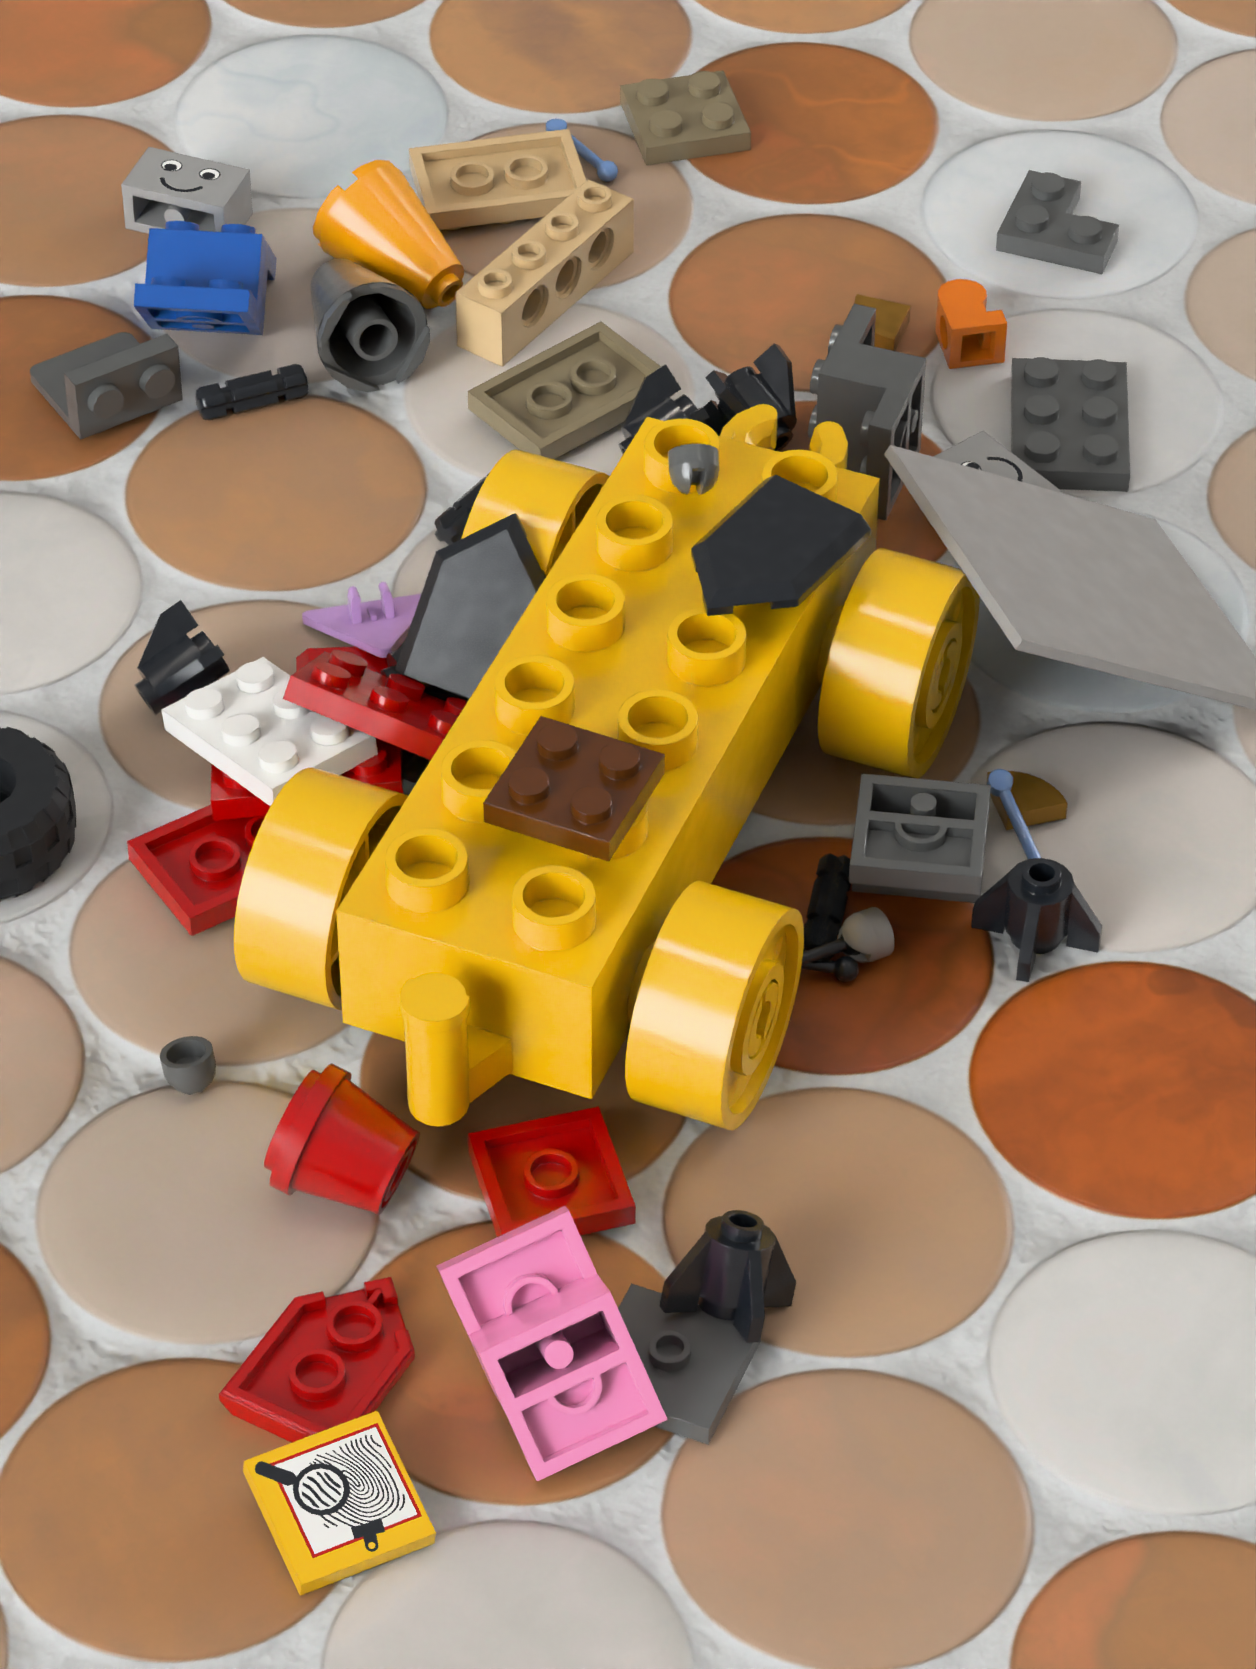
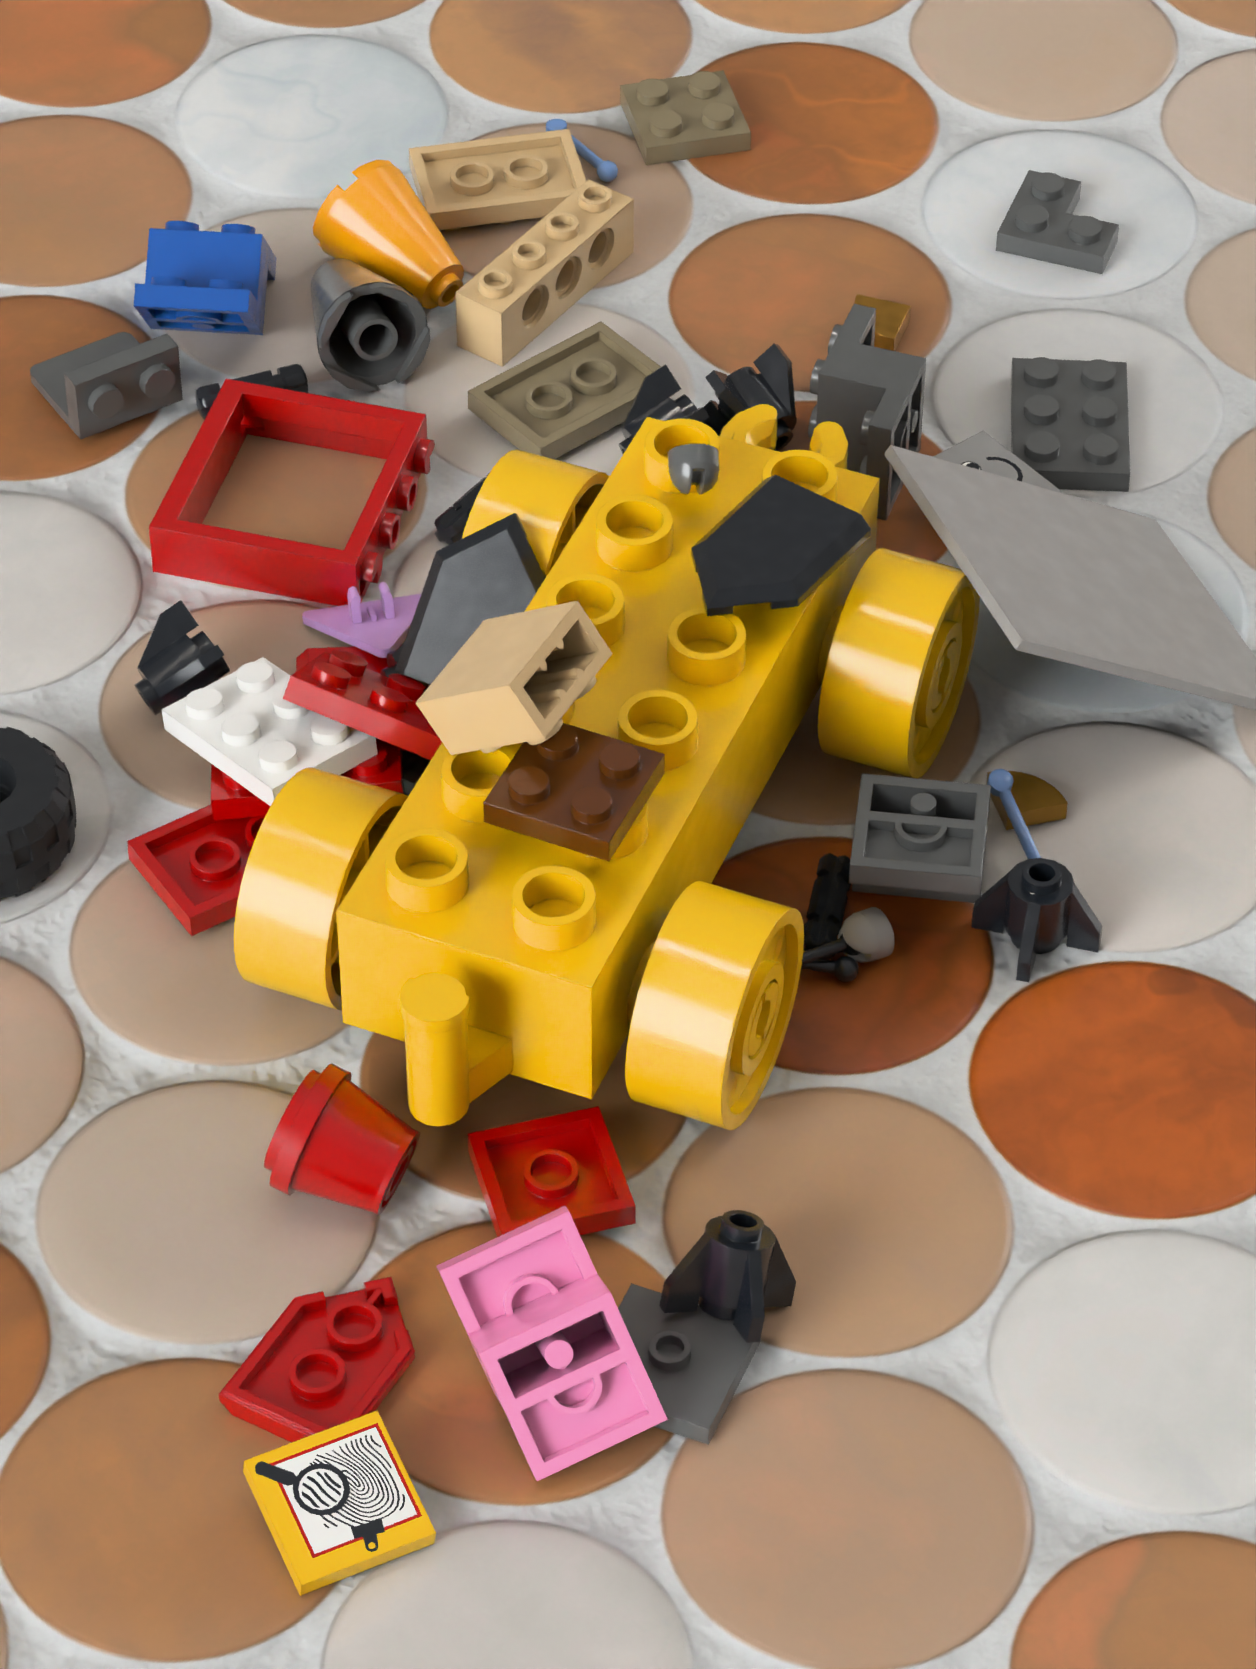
(187, 189): light grey brick -> none
(189, 1064): dark grey hinge -> none
(278, 565): none -> red window
(515, 679): none -> tan brick
(966, 329): orange leg -> none

